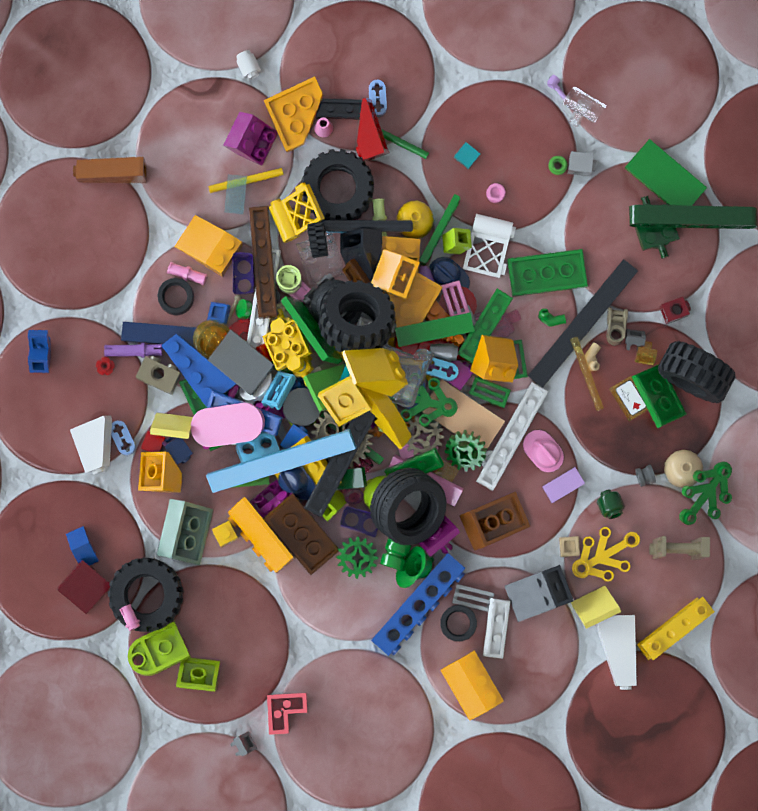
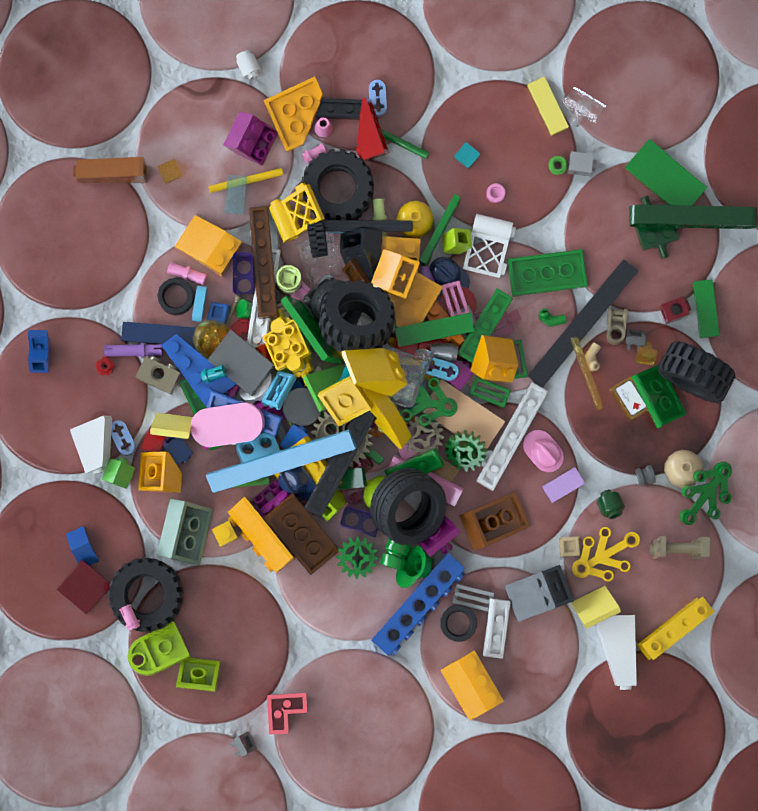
(118, 472): none -> bright green brick
(169, 171): none -> clear yellow tile
(199, 303): none -> medium azure beam
(213, 373): none -> teal pin
(313, 153): none -> bright pink pin
(547, 106): none -> light yellow tile
(553, 83): lavender hand -> none
(706, 308): none -> green tile

